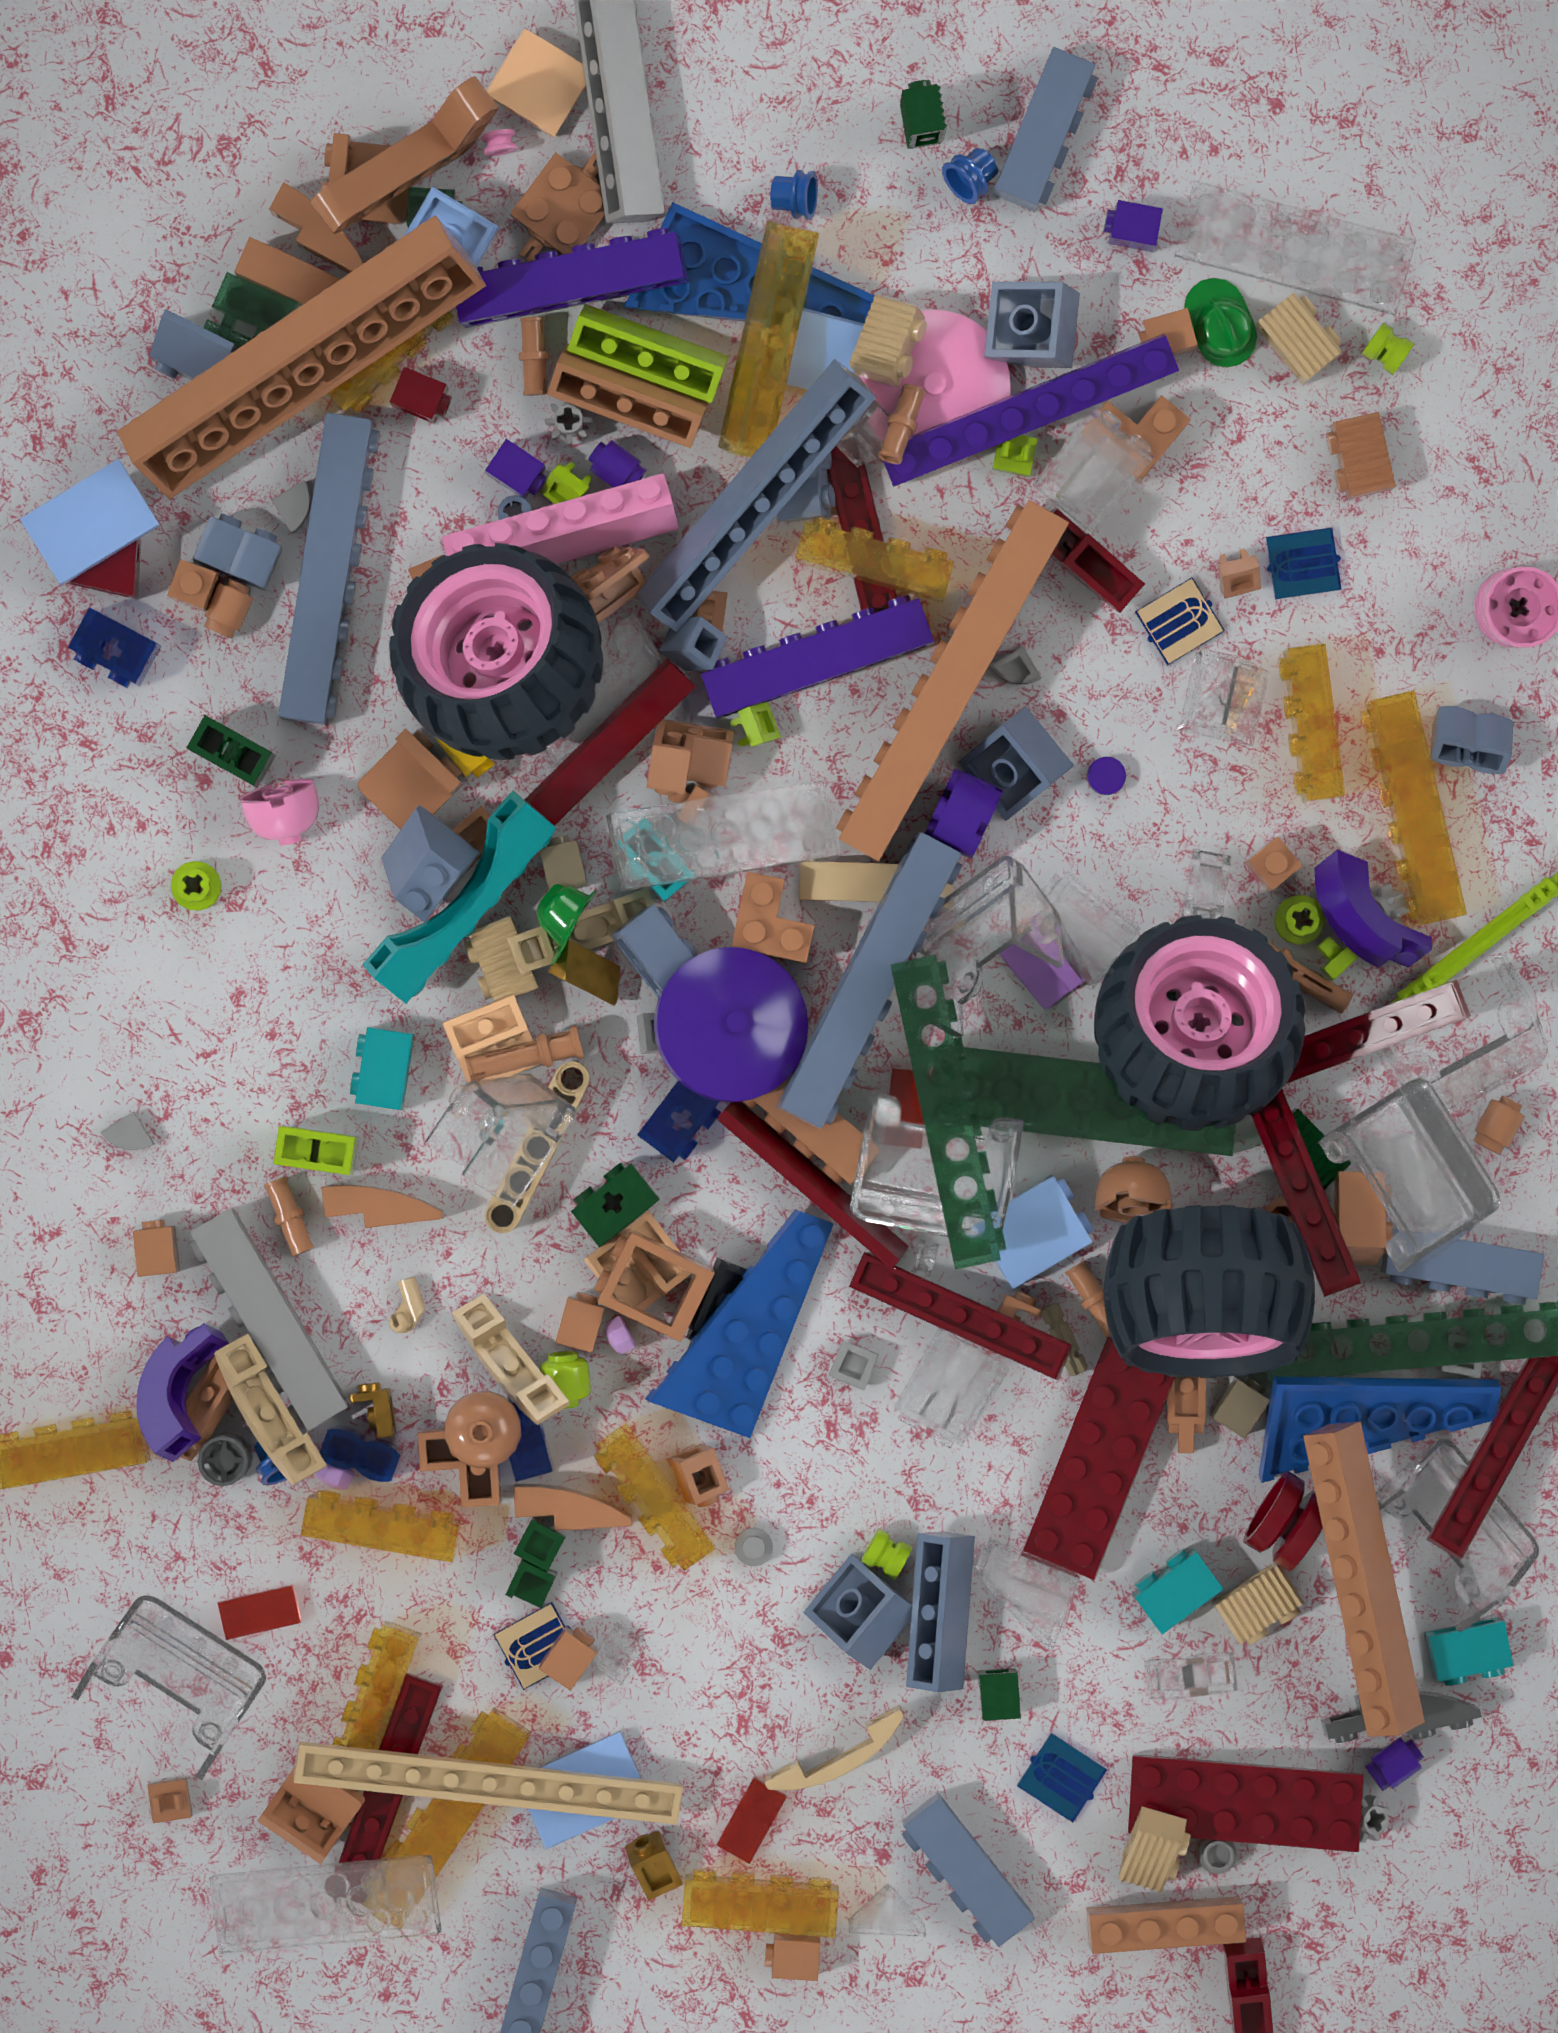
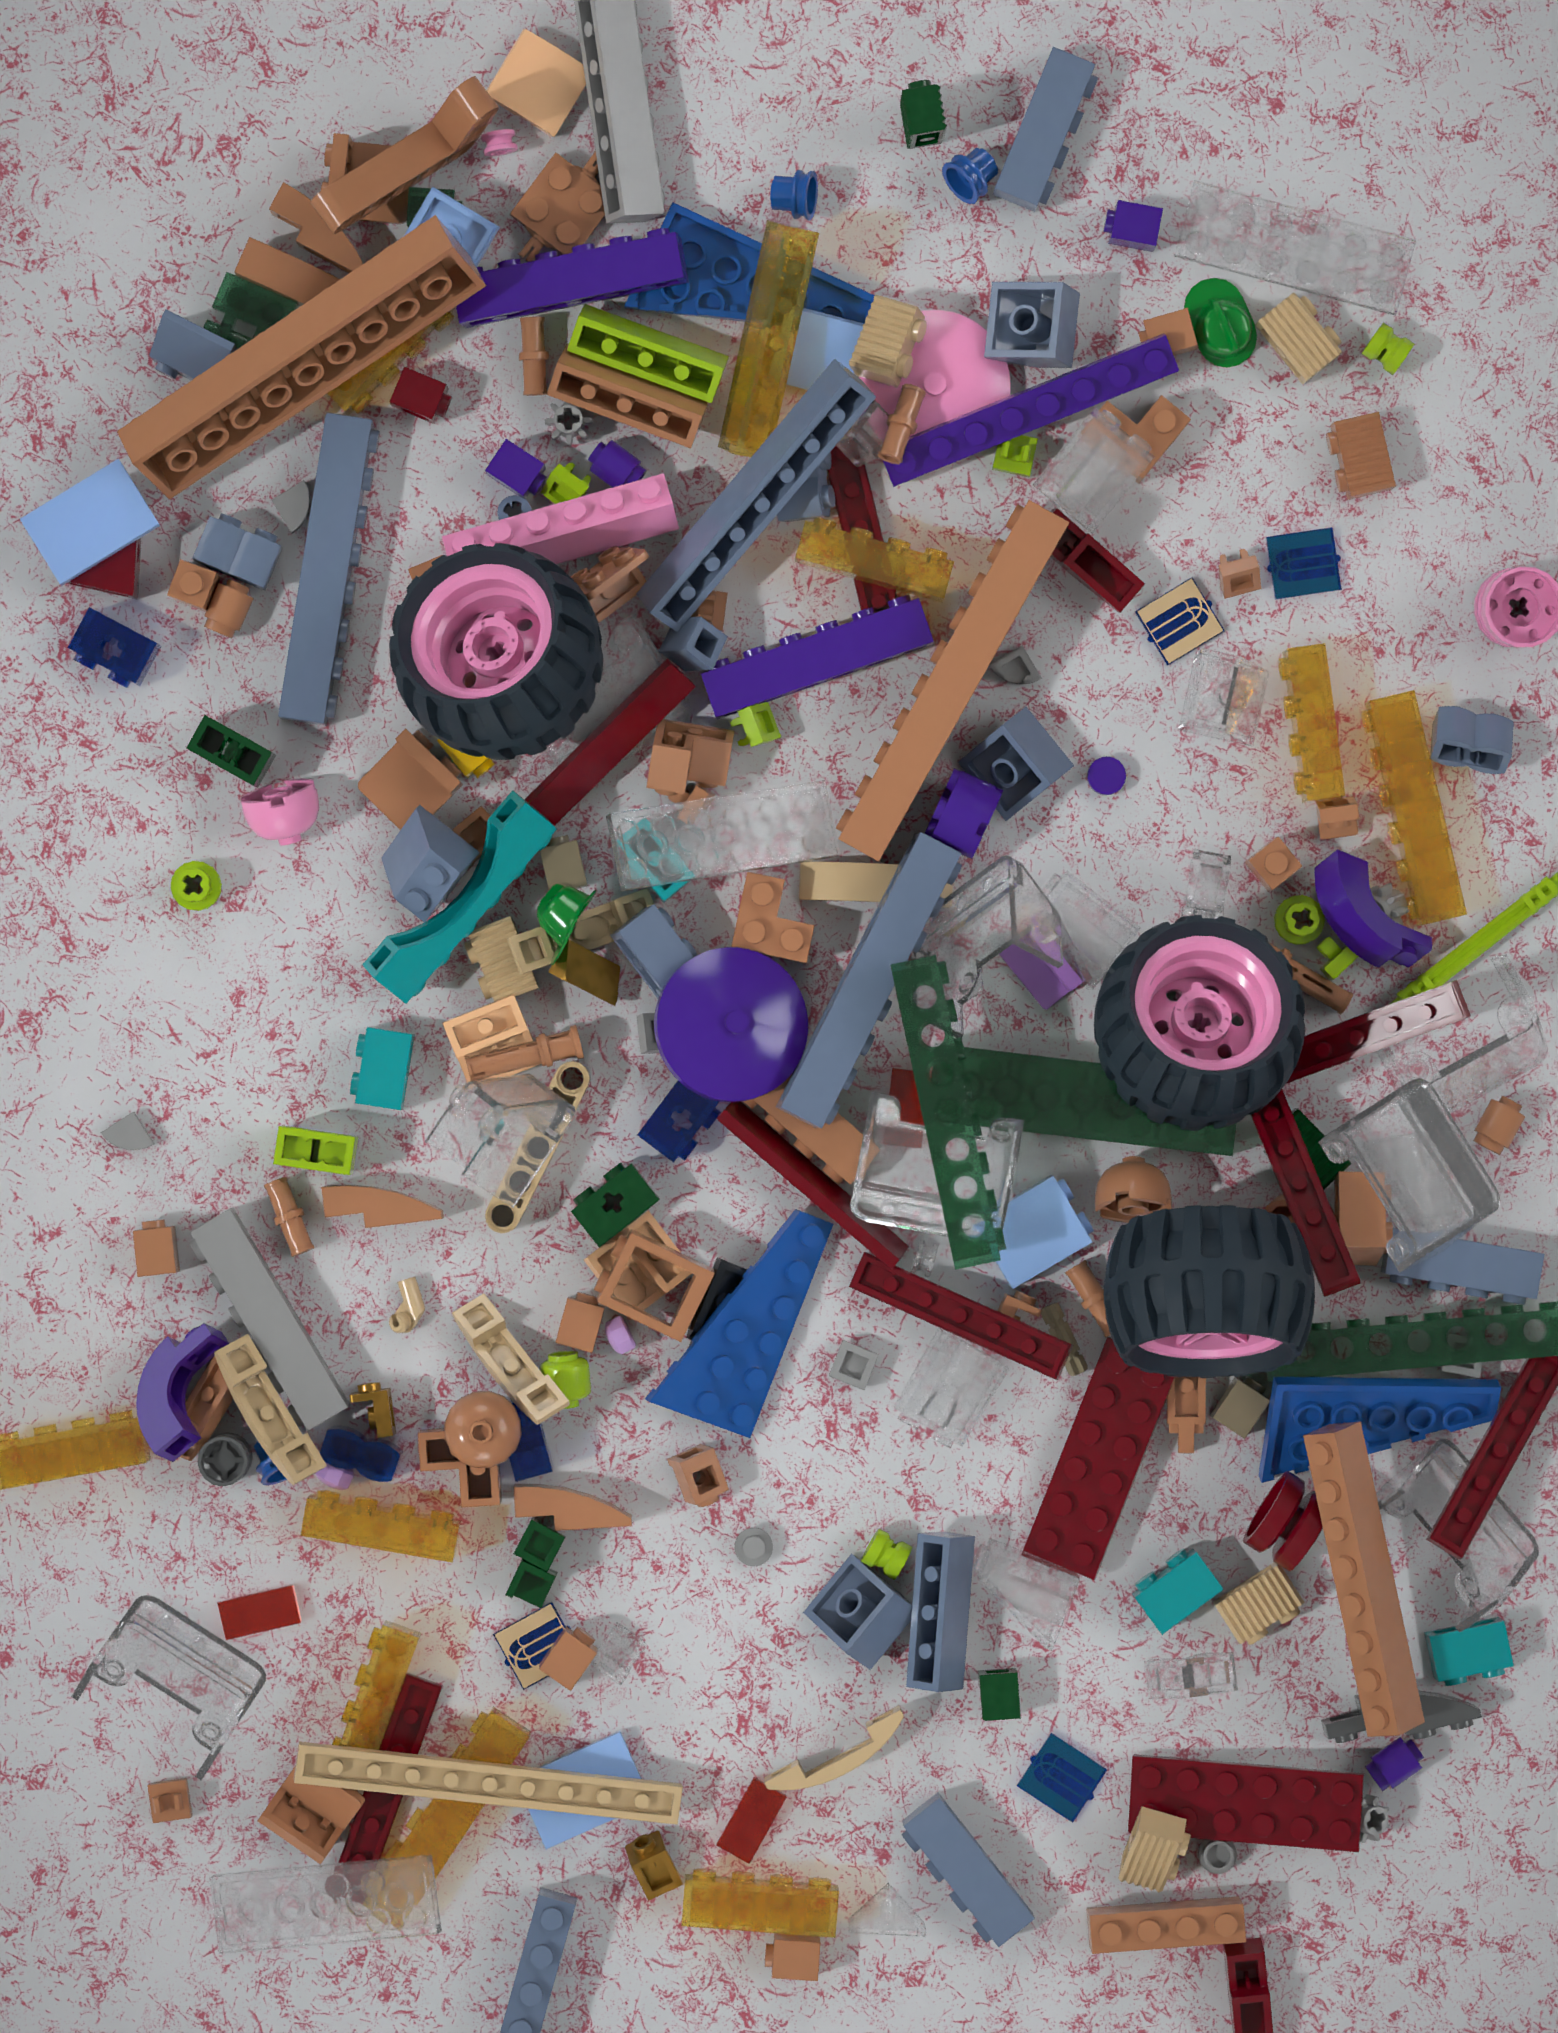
(654, 1495): clear yellow brick -> none
(1337, 817): none -> nougat bracket

